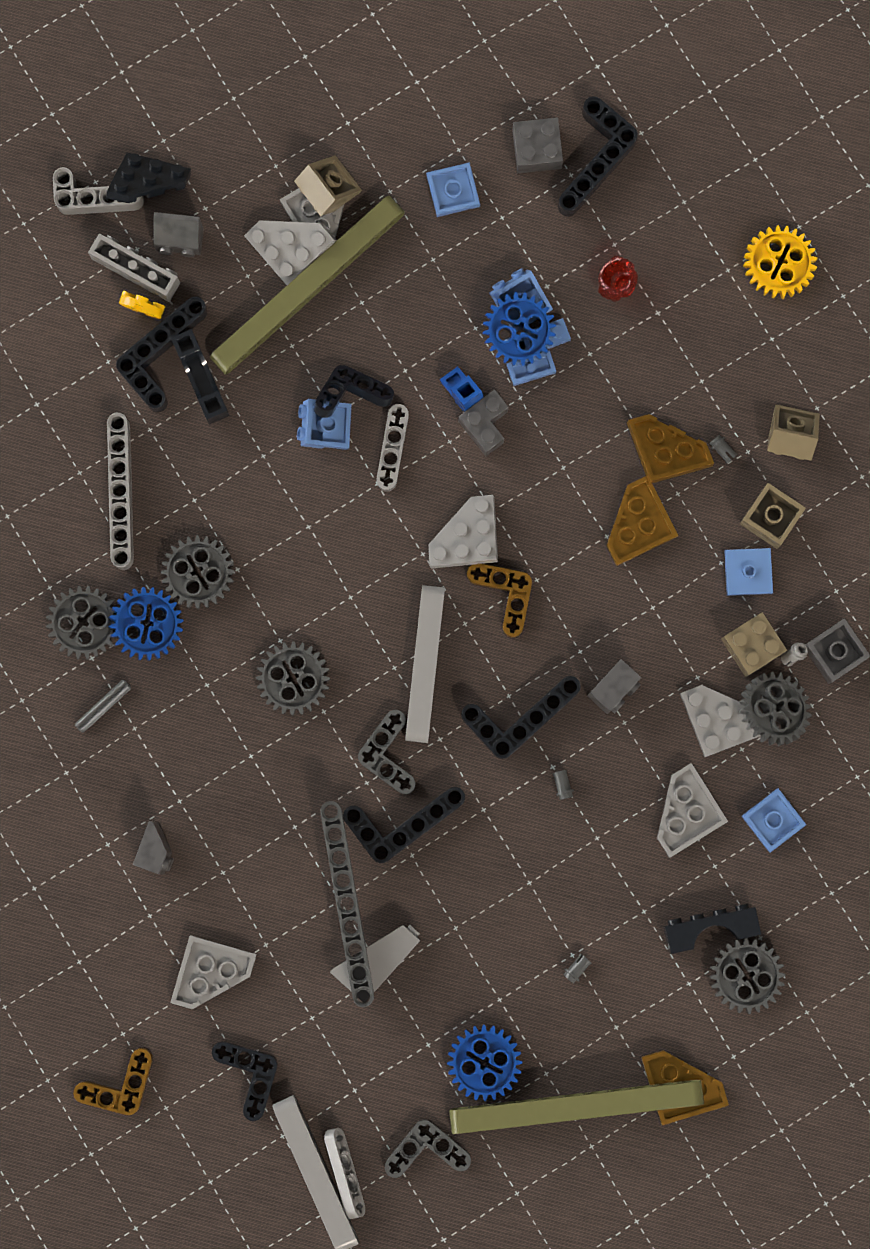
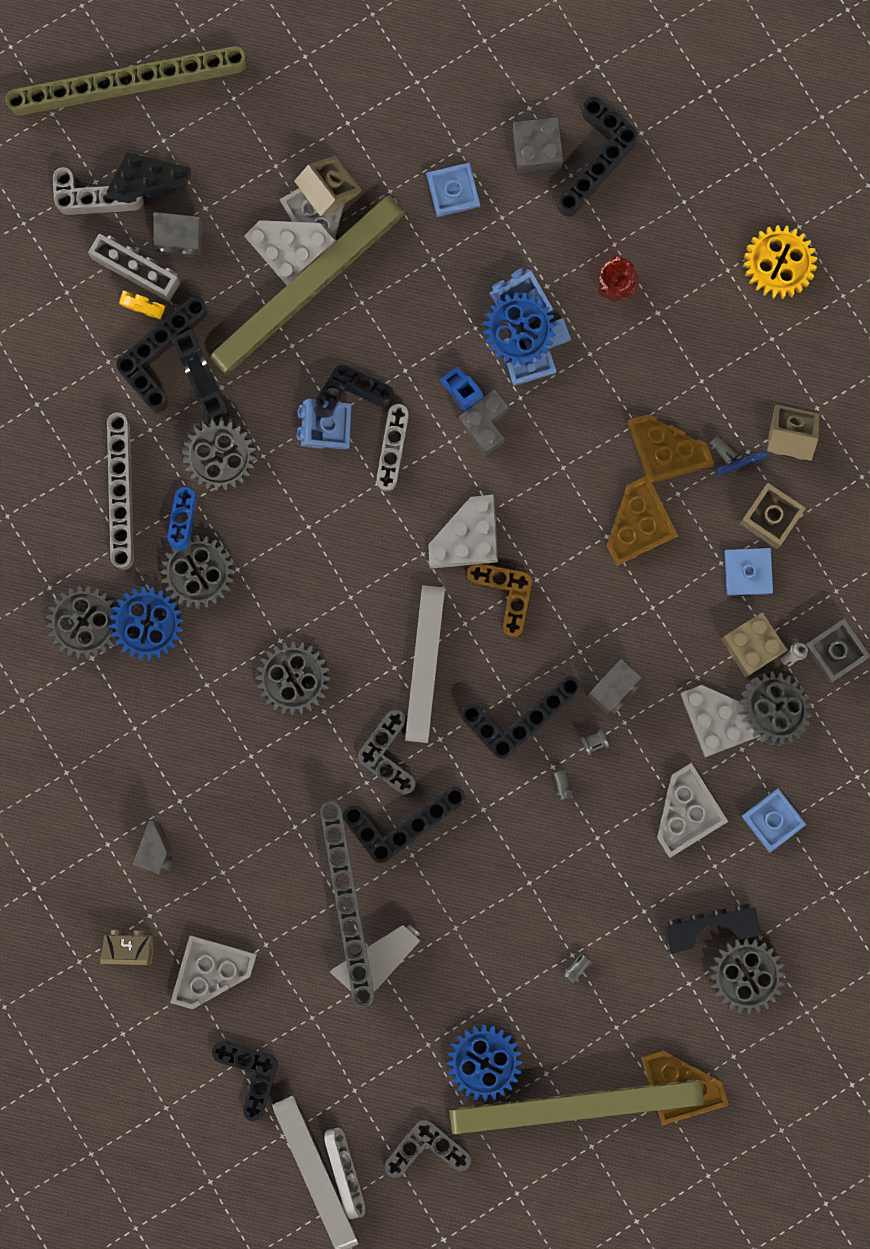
(102, 706): dark grey axle -> none
(115, 77): none -> olive beam
(119, 1096): pearl gold beam -> none
(127, 949): none -> dark tan slope
(186, 527): none -> blue beam
(209, 436): none -> dark grey gear
(594, 742): none -> dark grey bush
(742, 464): none -> blue piece

